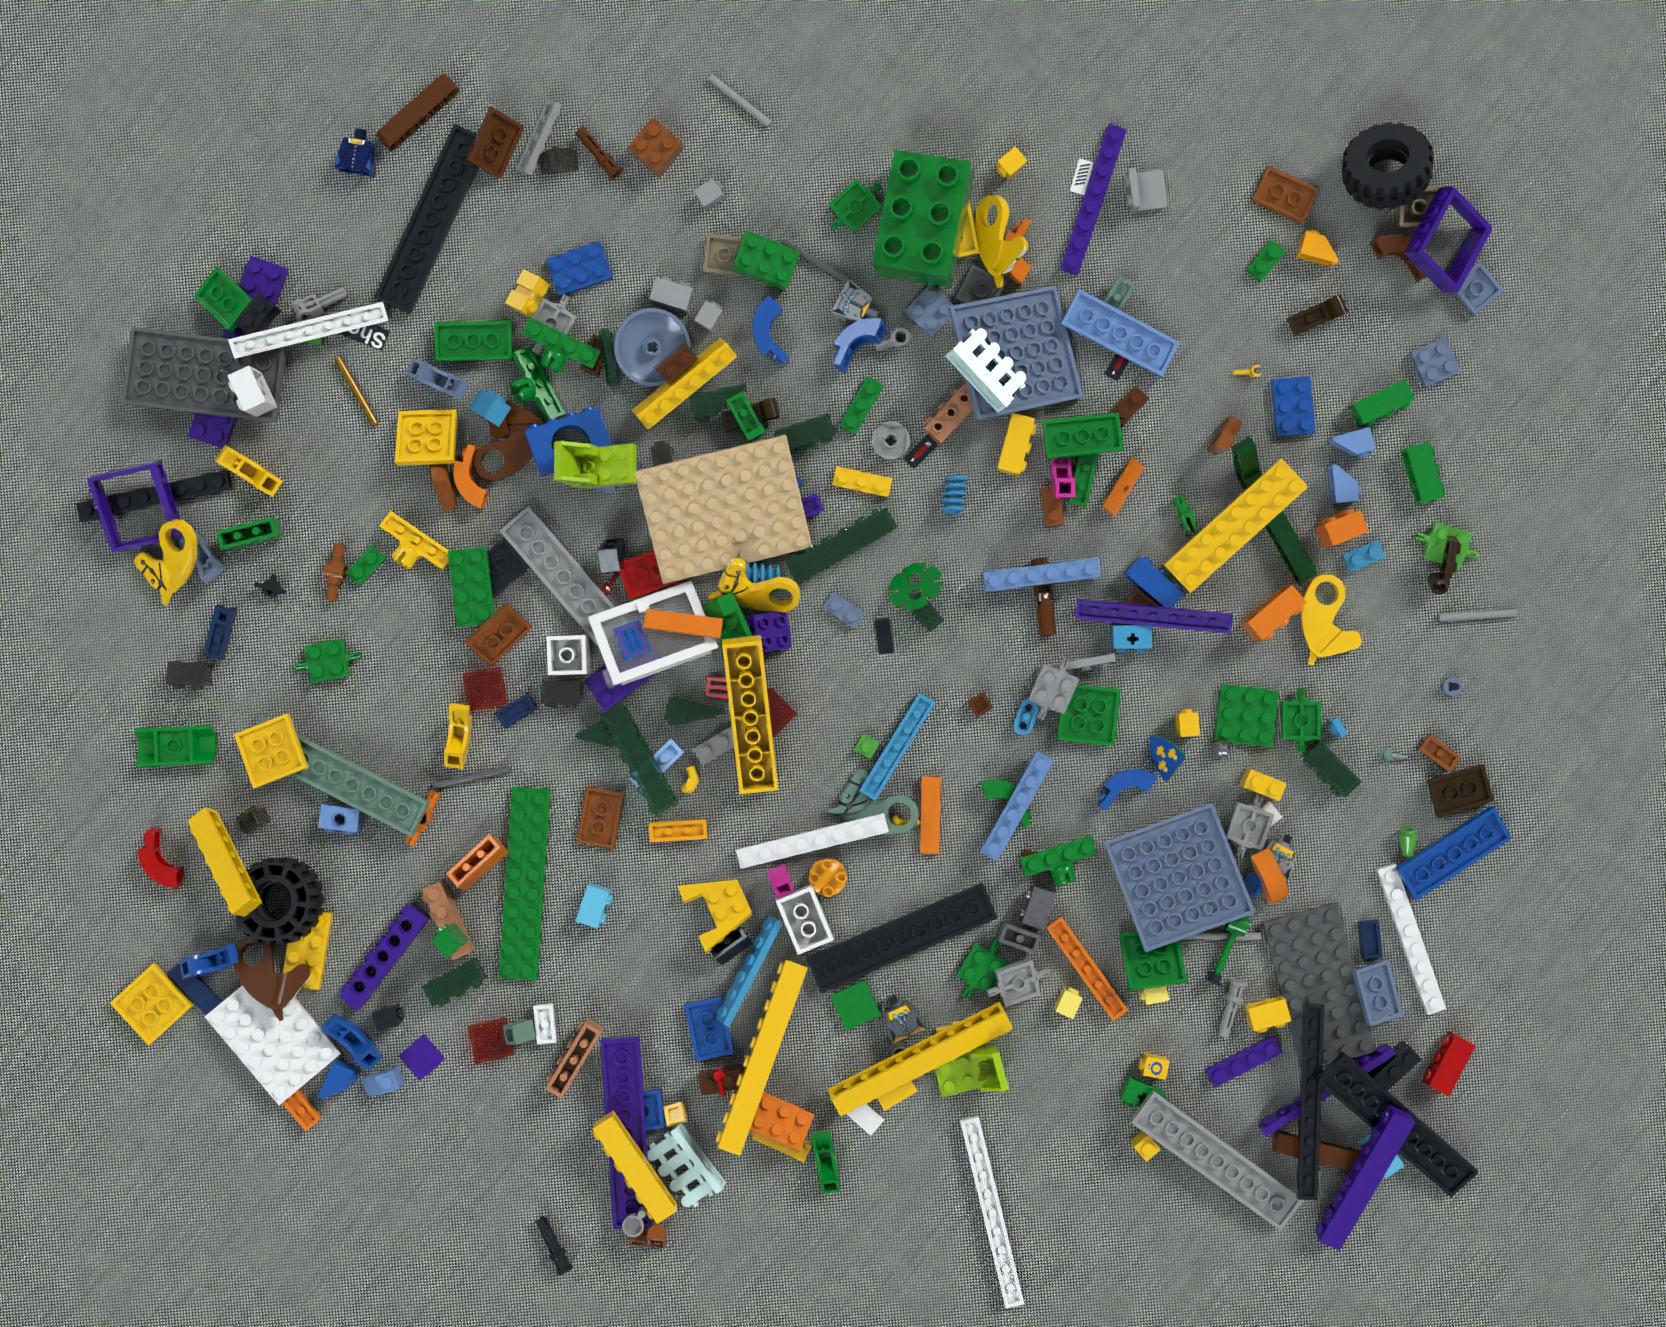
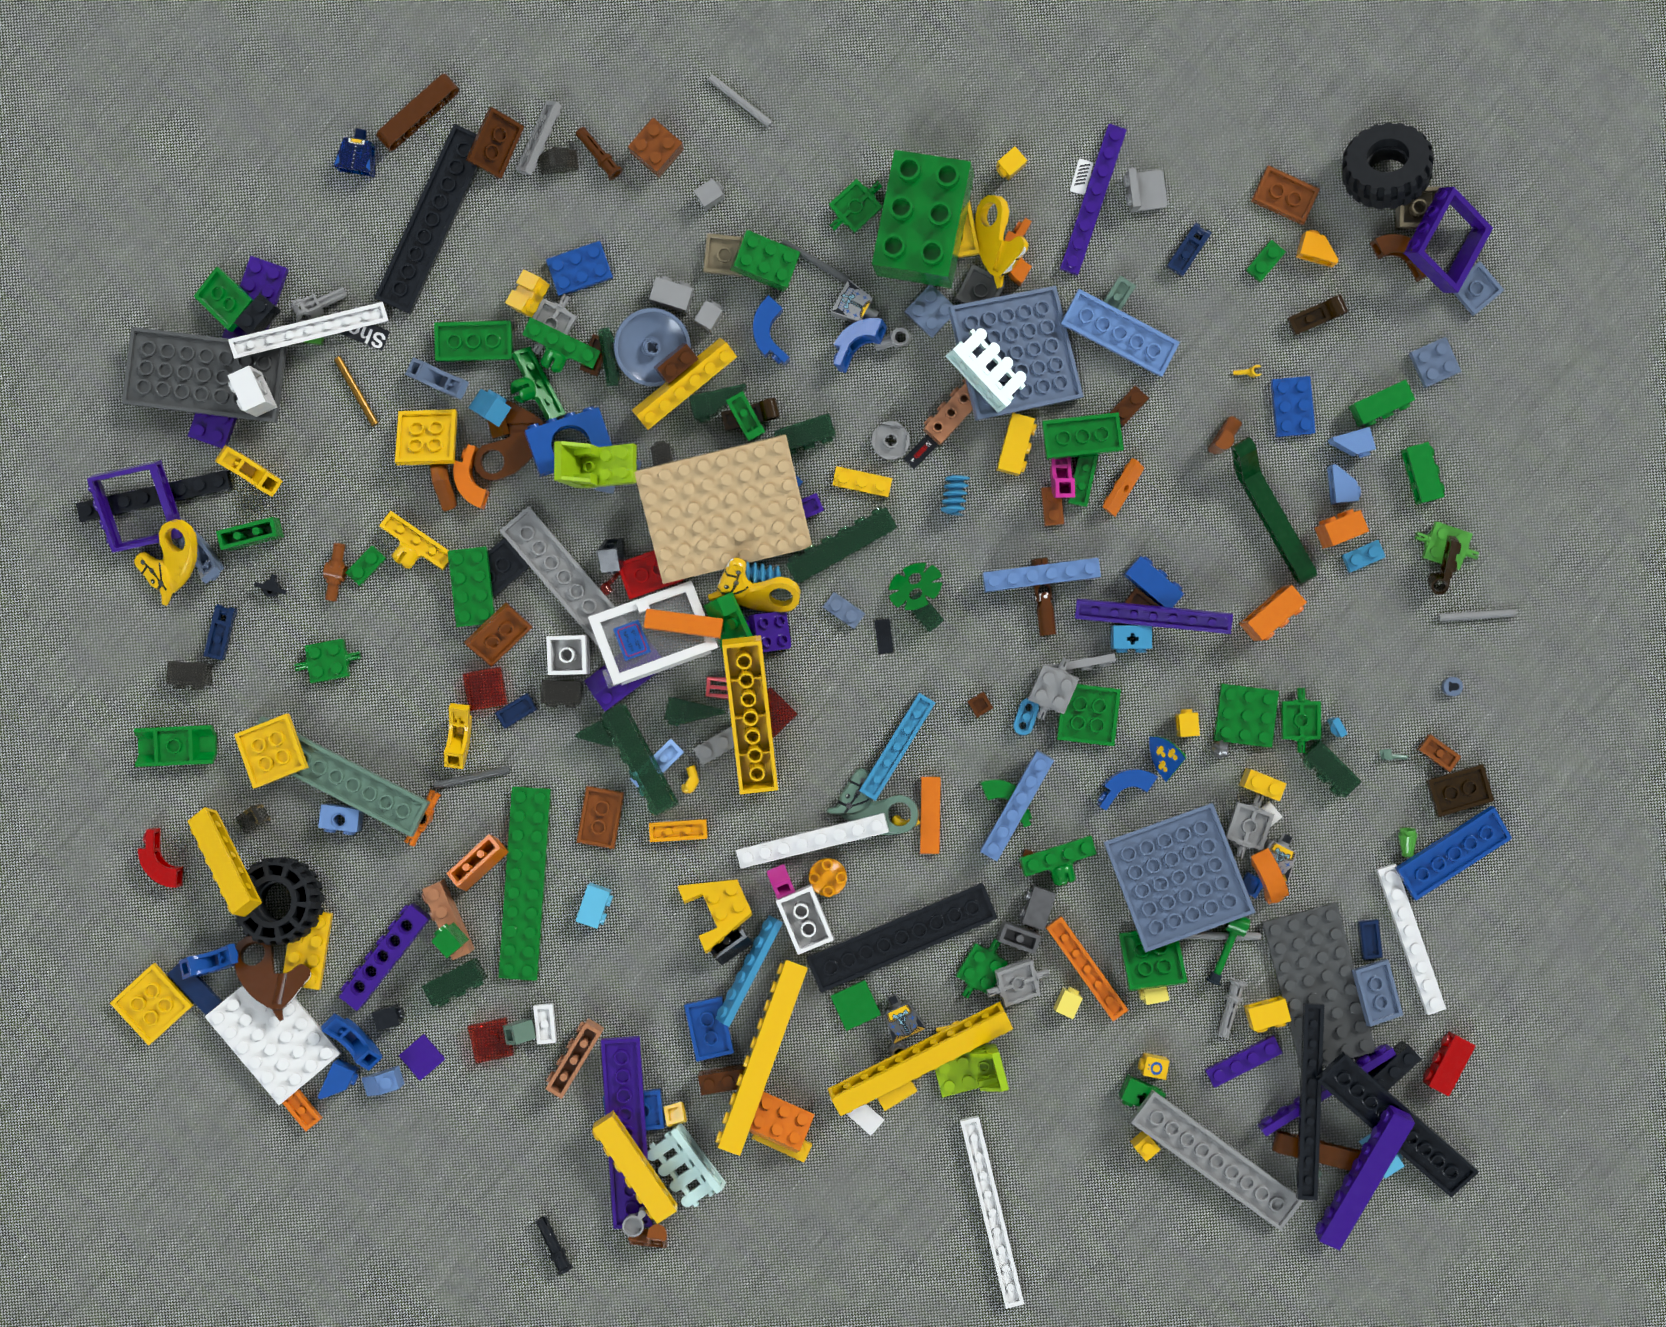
(718, 1076): red hand -> none
(826, 1162): green arch -> none
(861, 405): green plate -> none
(866, 746): bright green plate -> none
(1116, 367): black sticker -> none
(1183, 513): green arm -> none
(1188, 250): none -> dark blue plate
(1235, 525): yellow brick -> none
(1316, 620): yellow animal -> none

